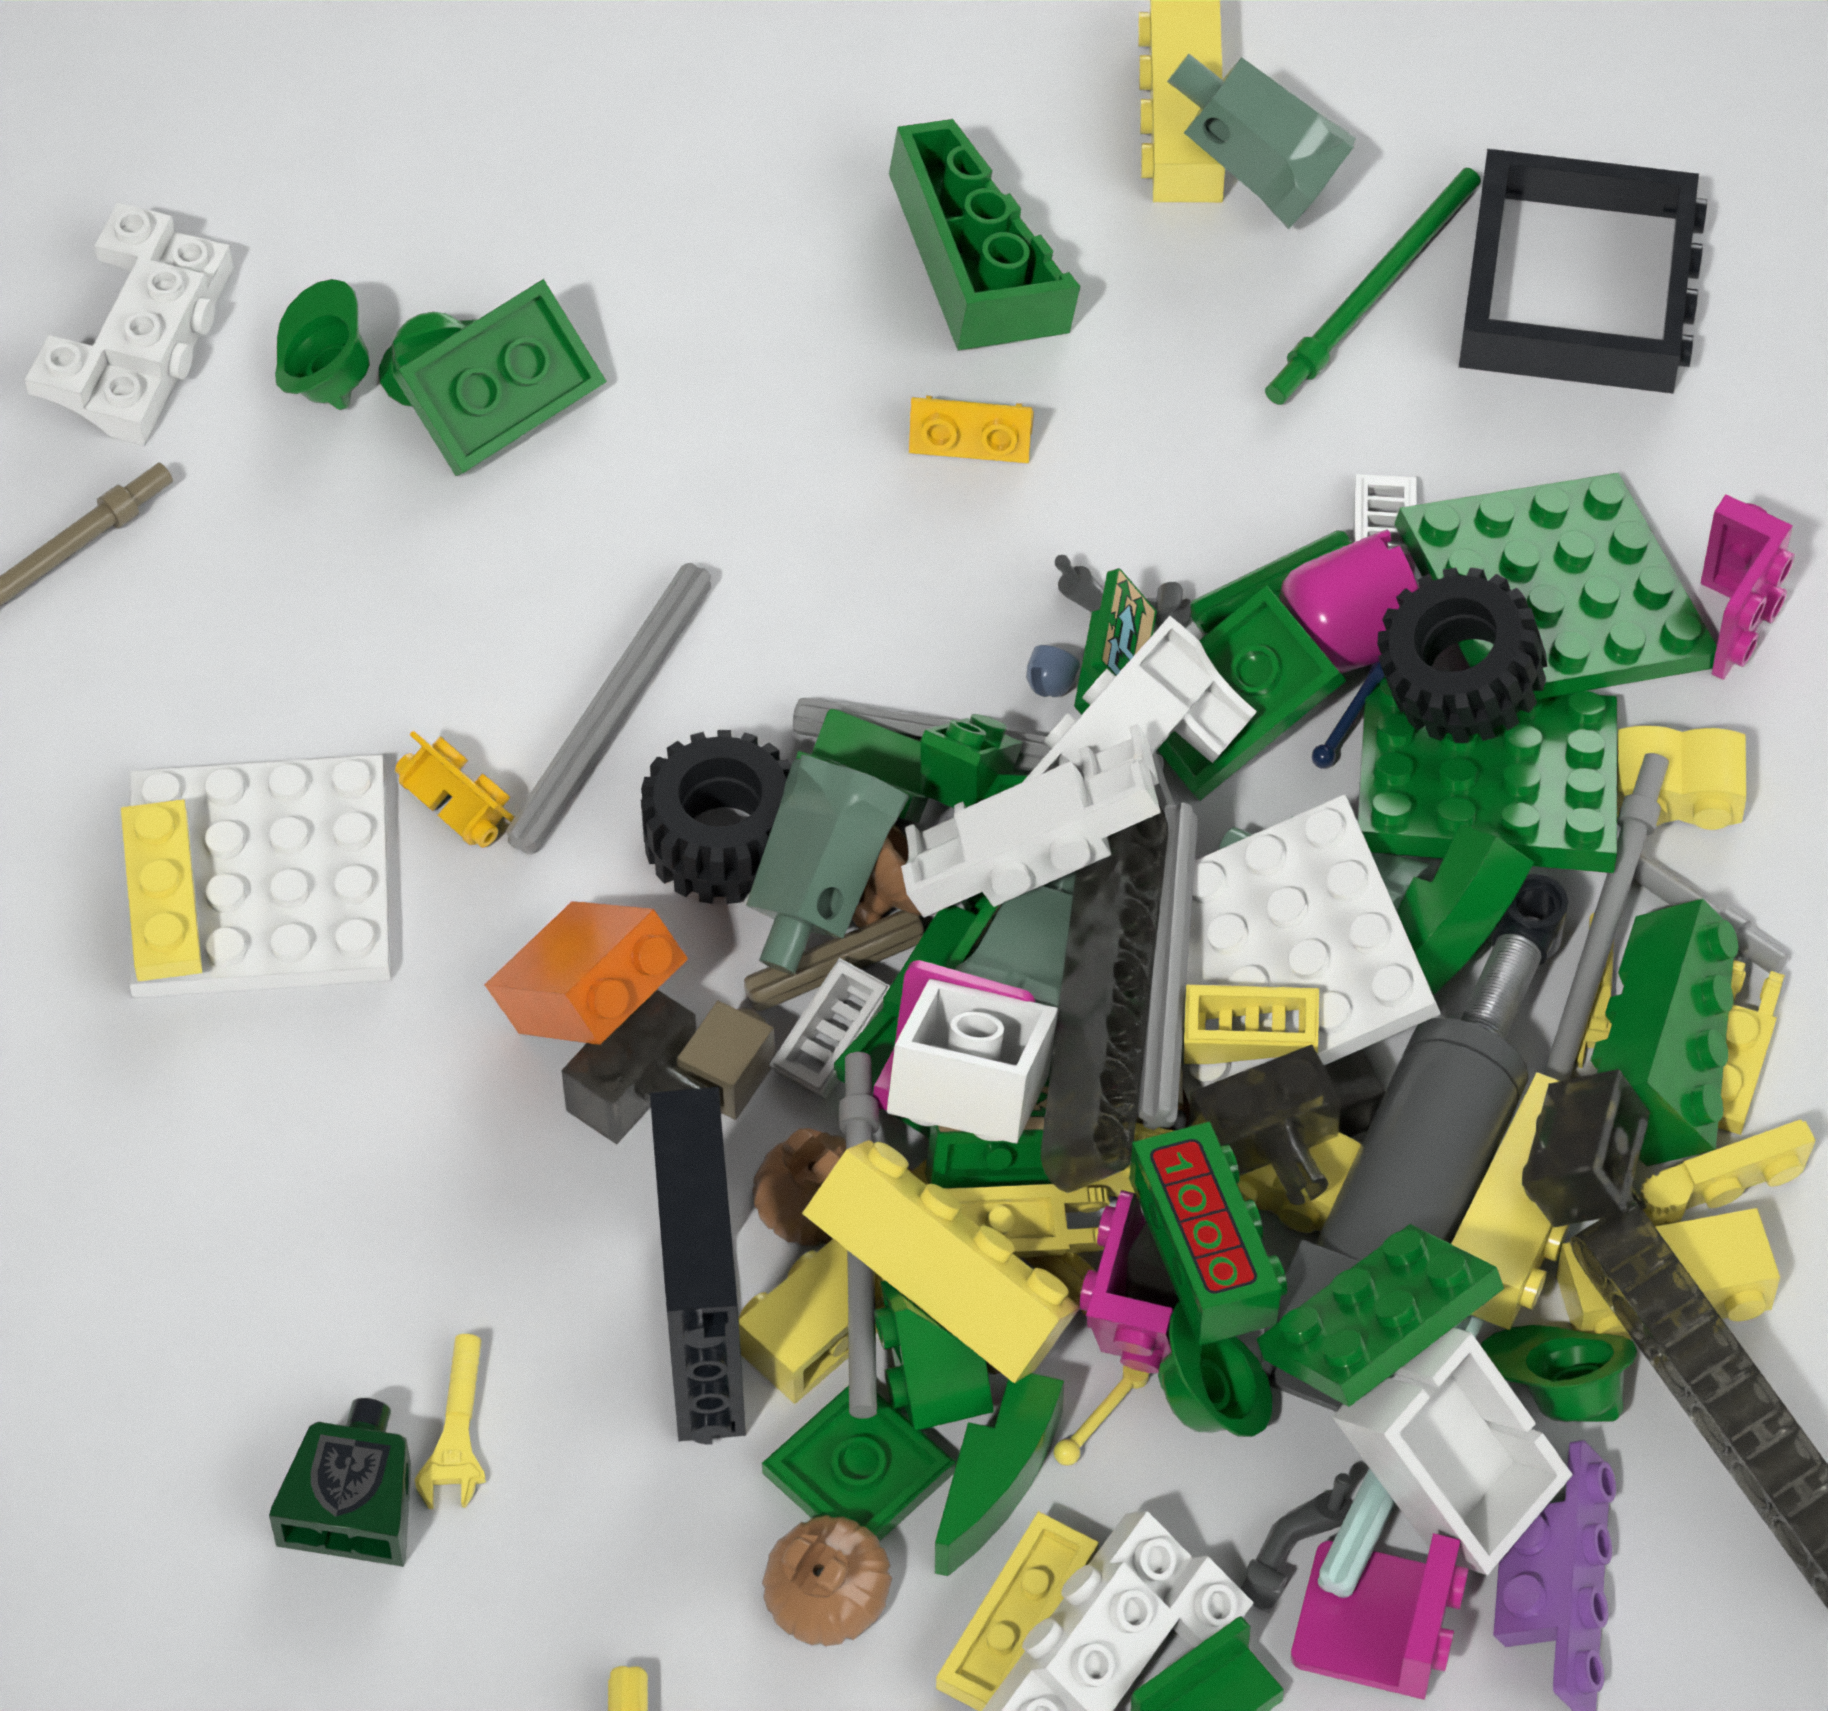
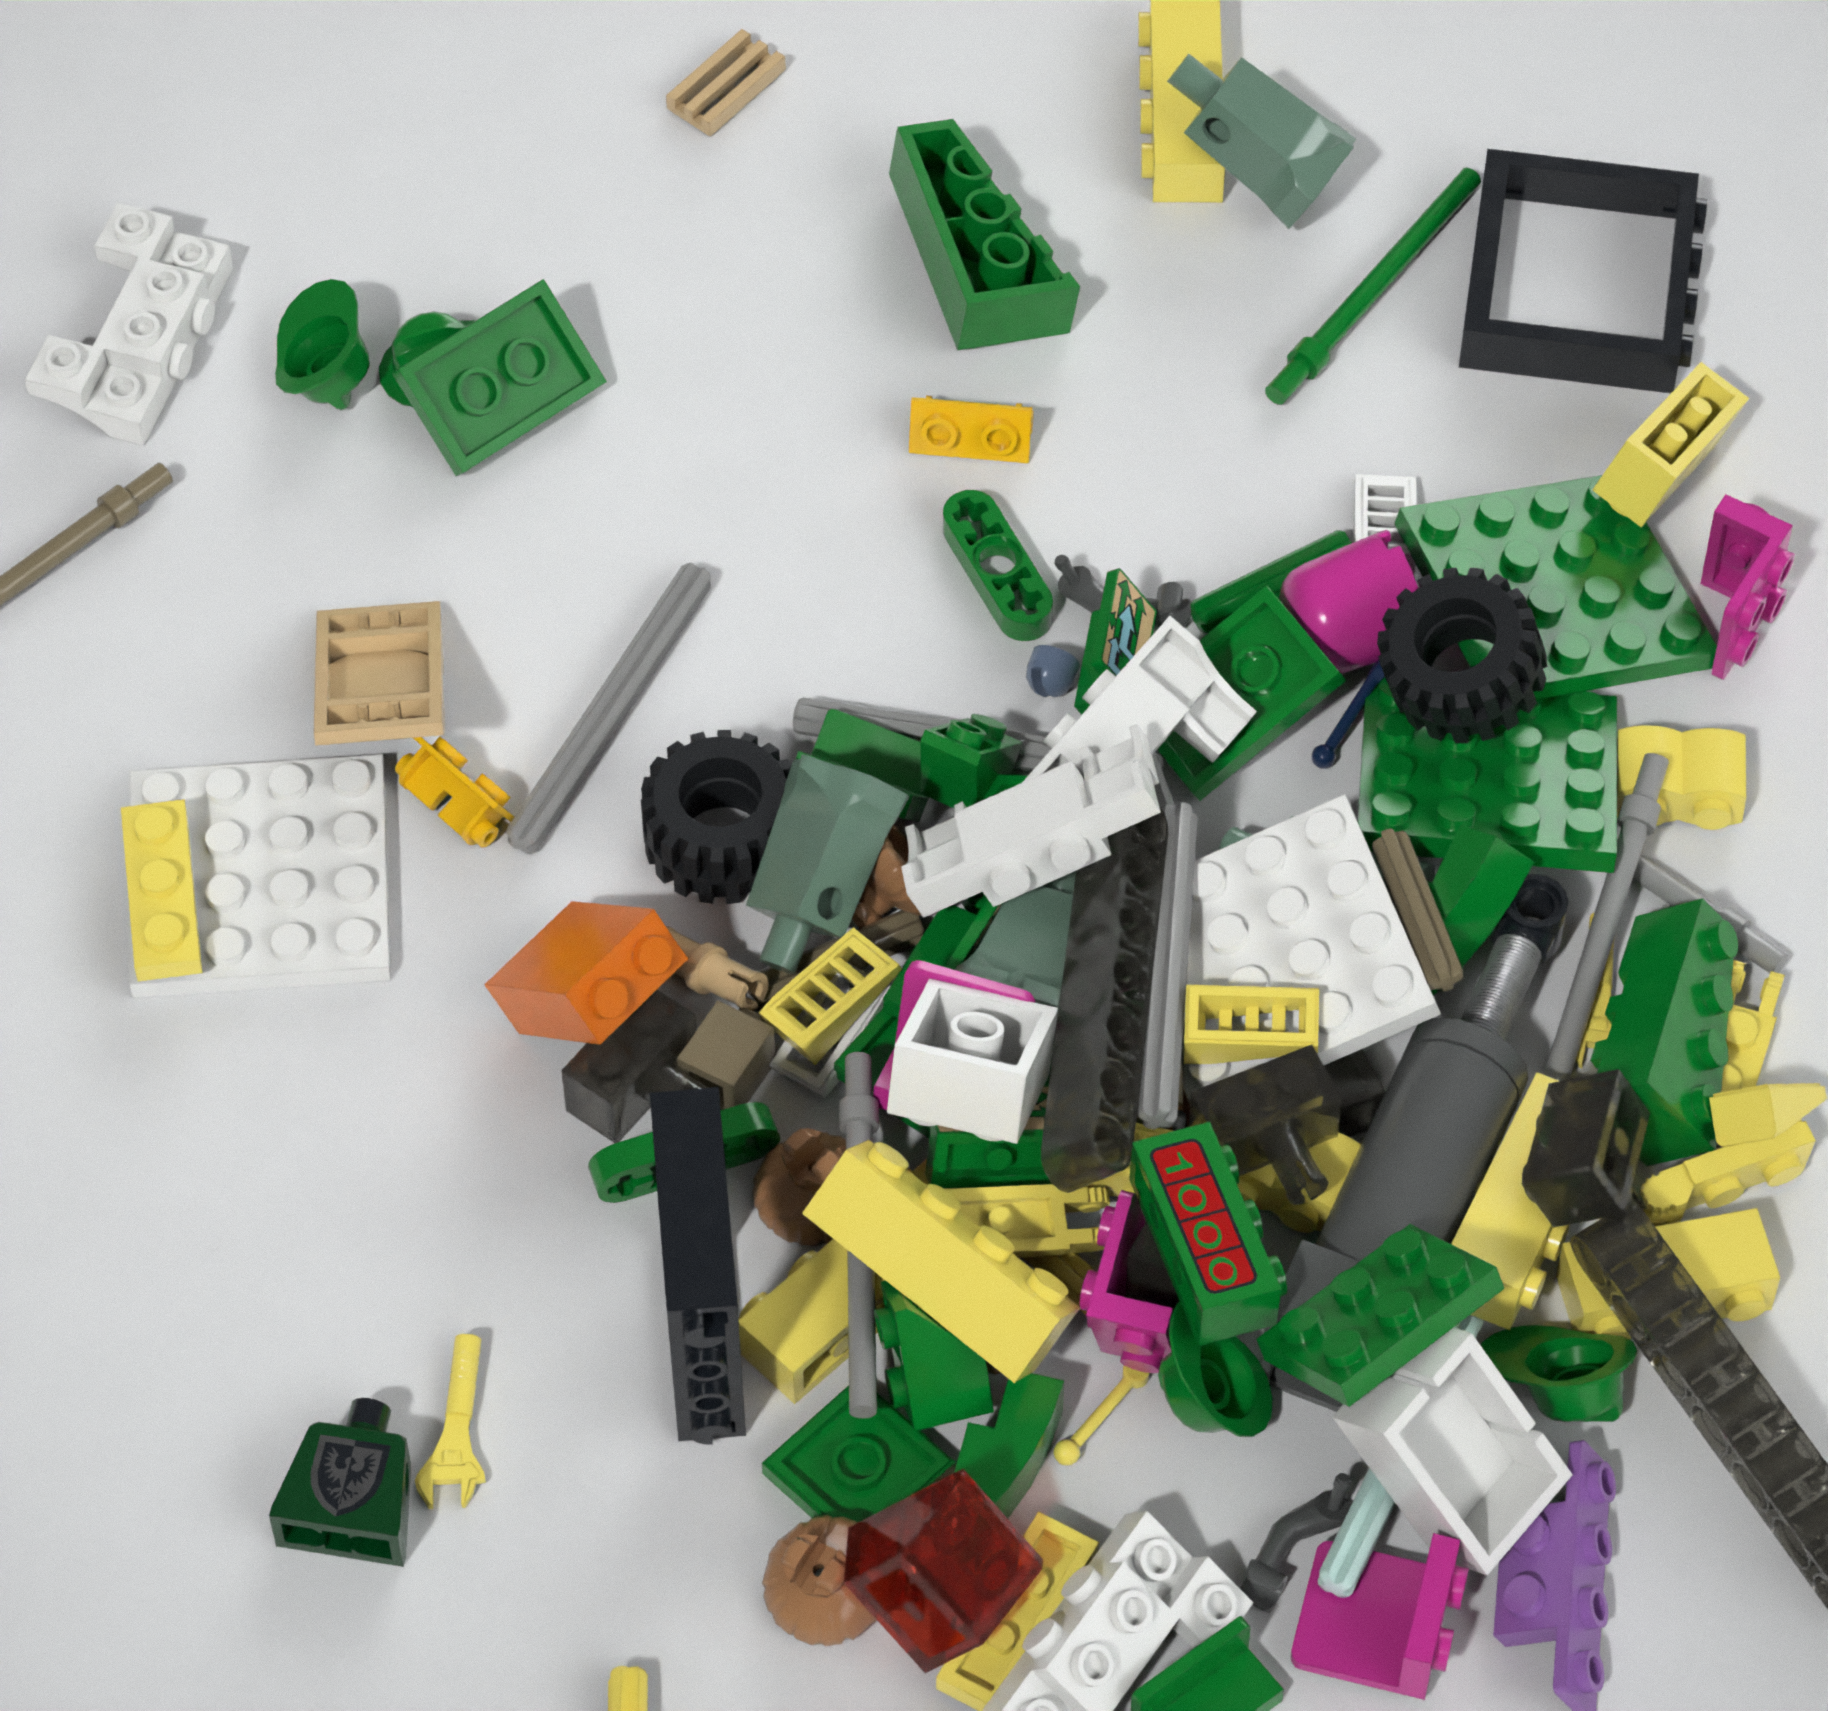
(379, 673): none -> tan slope
(629, 1170): none -> green beam
(713, 972): none -> tan pin
(718, 77): none -> tan tile
(830, 1024): none -> light yellow slope
(939, 1569): none -> clear red slope
(997, 589): none -> green beam
(1417, 909): none -> dark tan axle
(1670, 444): none -> light yellow brick
(1762, 1111): none -> light yellow slope

